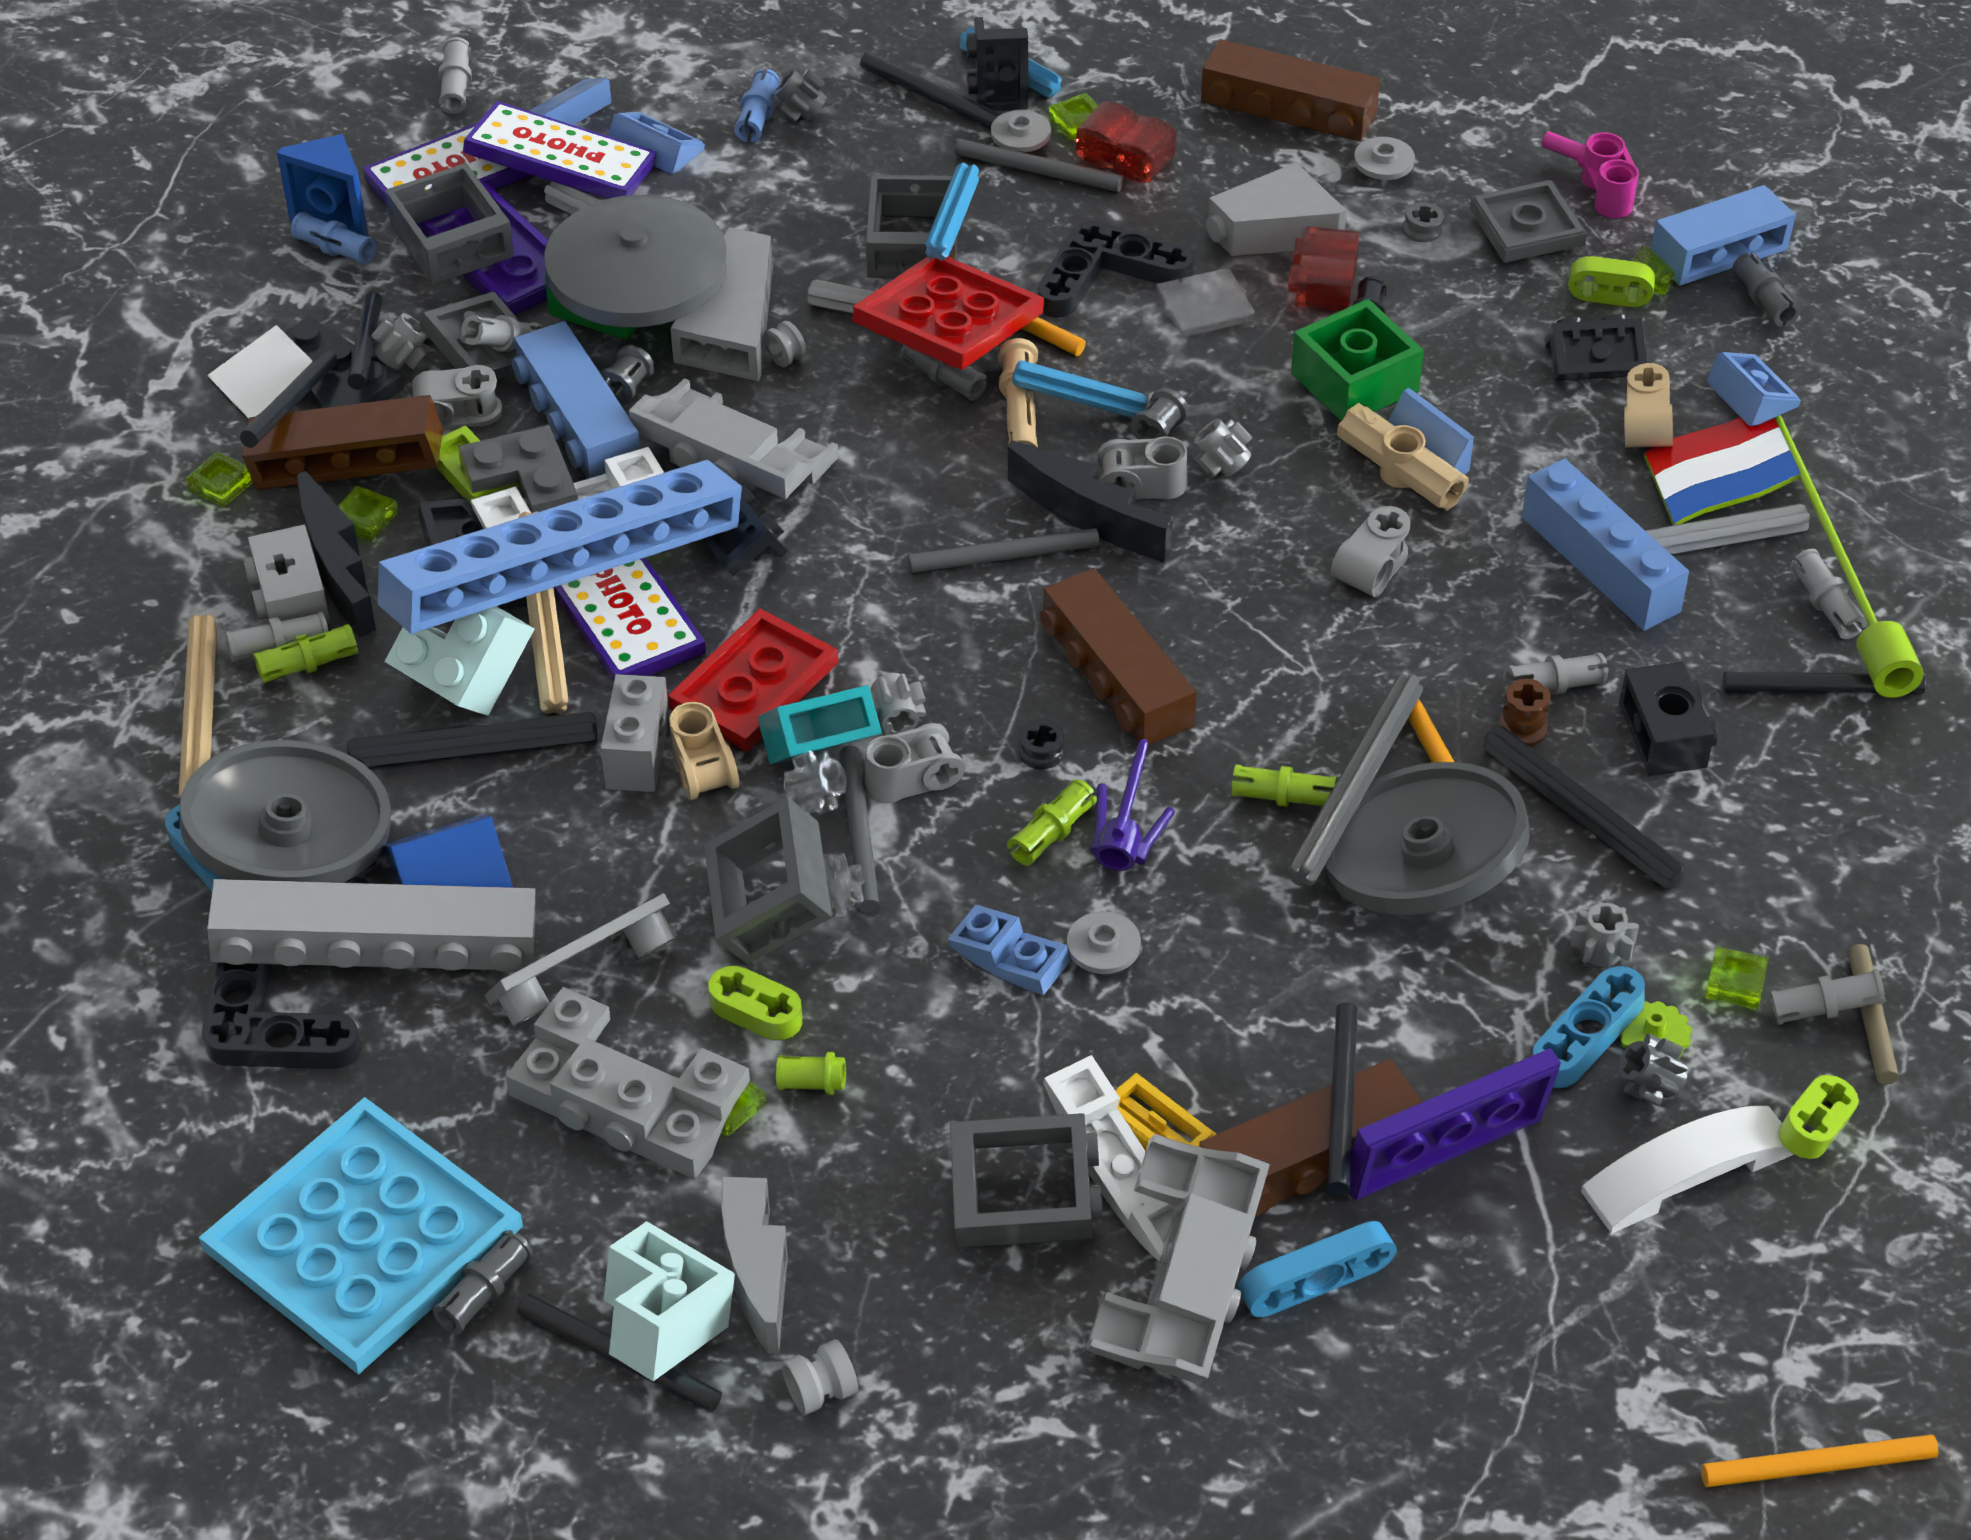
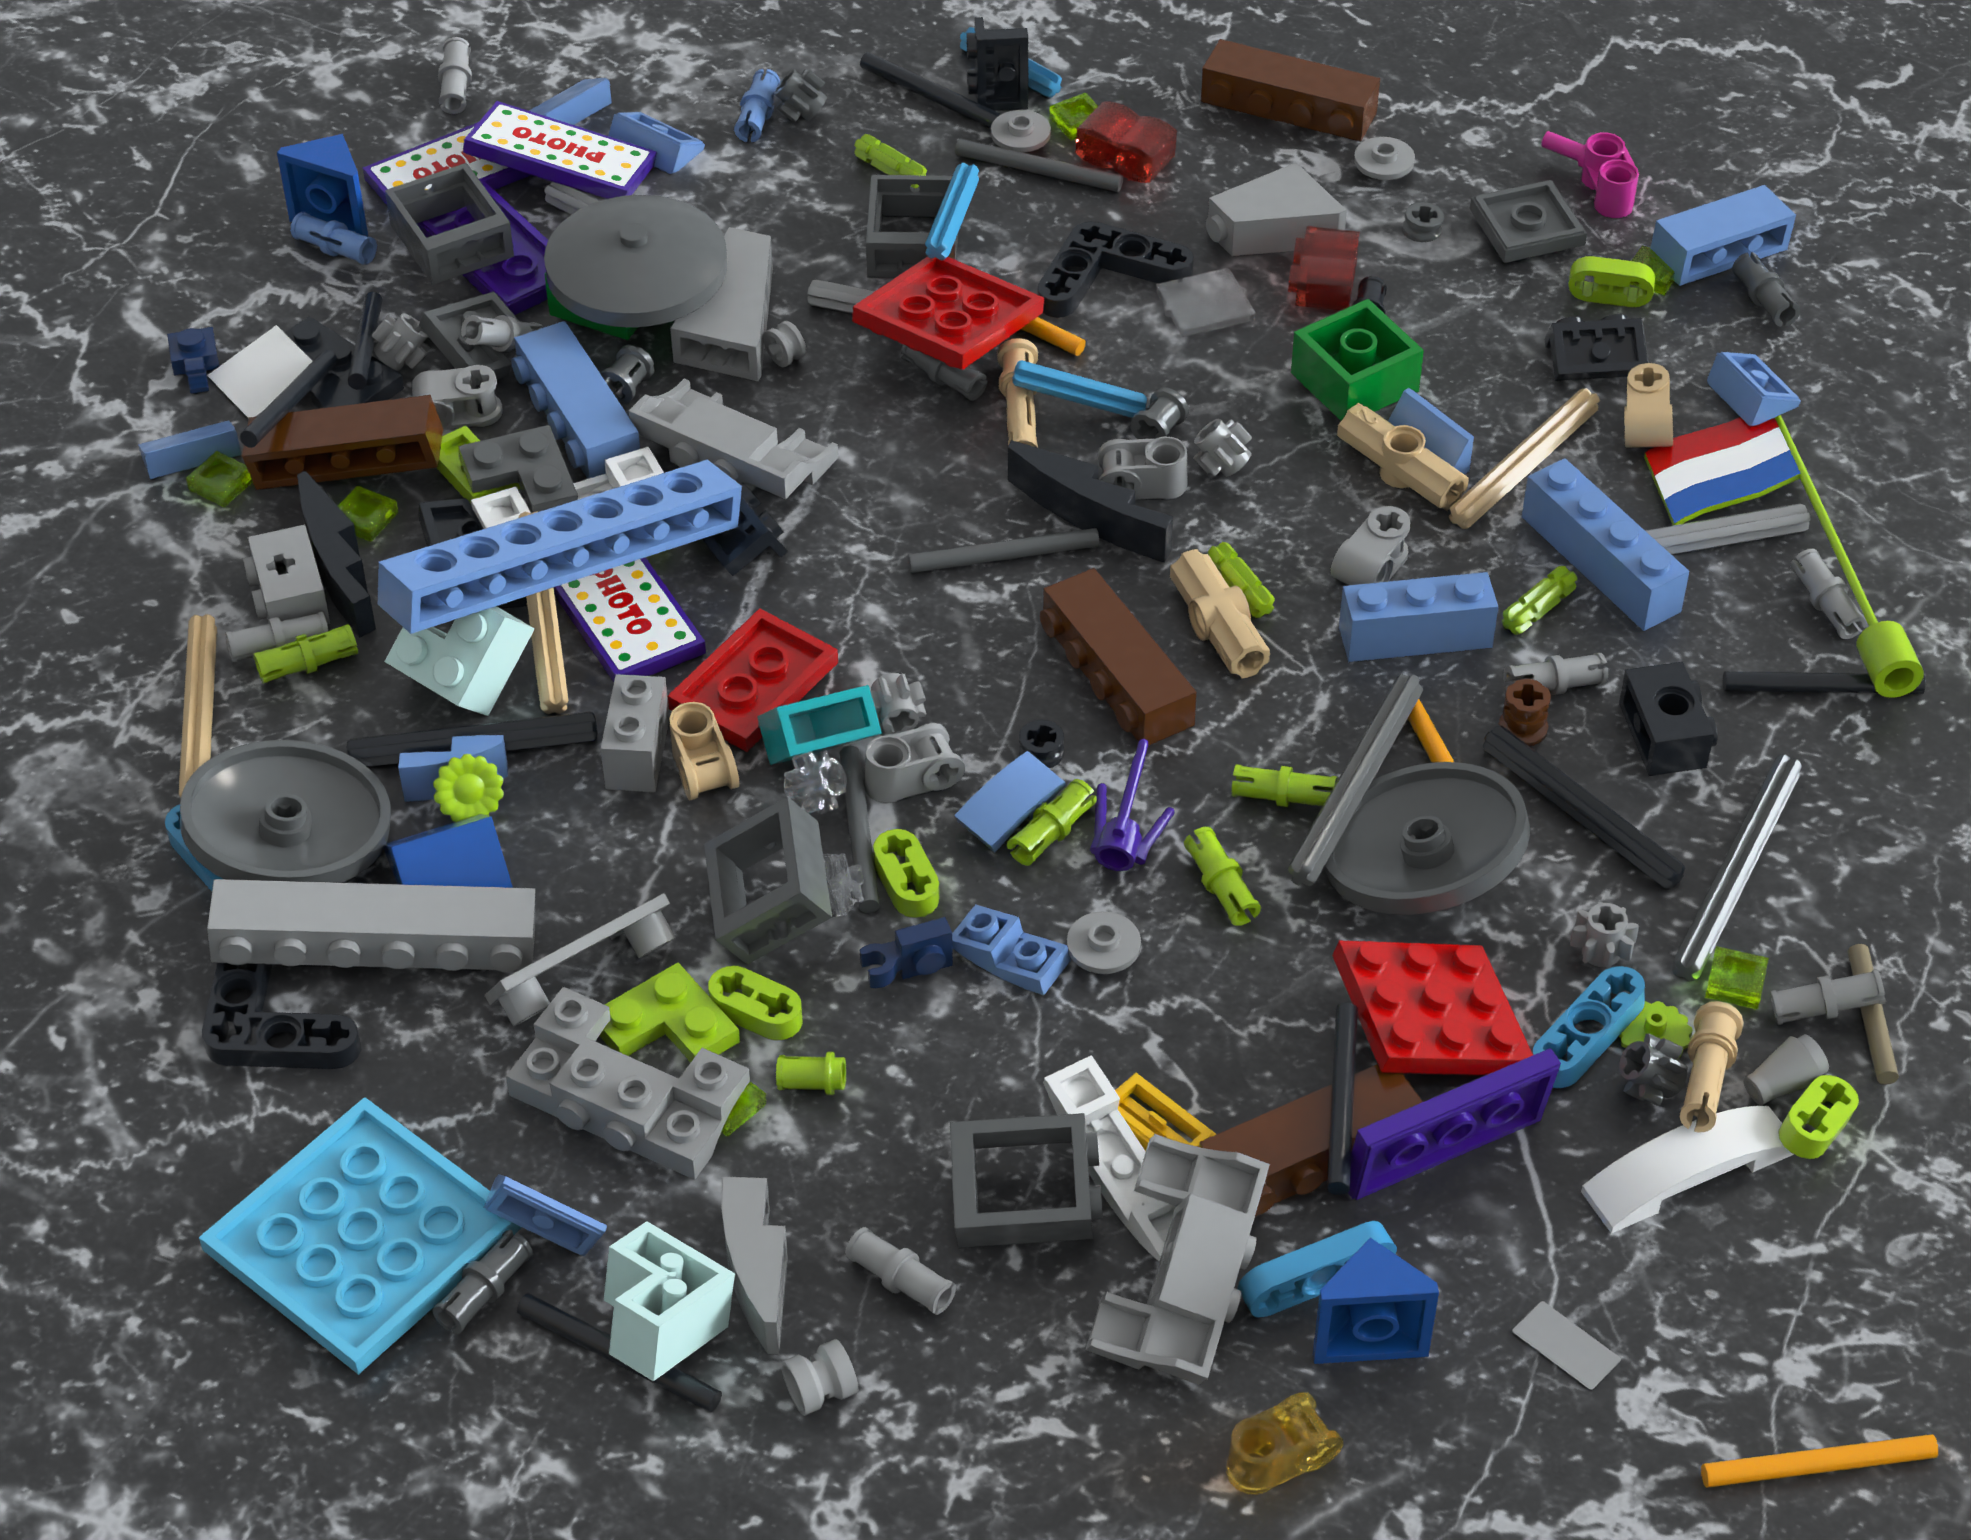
(189, 449): none -> medium blue slope
(192, 354): none -> dark blue plate
(420, 769): none -> medium blue slope
(468, 787): none -> lime piece
(543, 1215): none -> medium blue slope
(670, 1006): none -> lime plate
(886, 158): none -> lime axle
(900, 1270): none -> light grey pin
(914, 952): none -> dark blue plate
(915, 869): none -> lime beam
(1008, 800): none -> medium blue slope
(1219, 613): none -> tan piece
(1222, 876): none -> lime pin
(1237, 573): none -> lime axle
(1287, 1437): none -> clear yellow piece
(1375, 1309): none -> blue slope
(1418, 616): none -> medium blue brick
(1431, 1007): none -> red plate
(1523, 458): none -> tan axle
(1539, 600): none -> lime axle
(1566, 1345): none -> light grey sticker
(1711, 1052): none -> tan pin
(1736, 868): none -> dark grey axle
(1787, 1070): none -> light grey cone

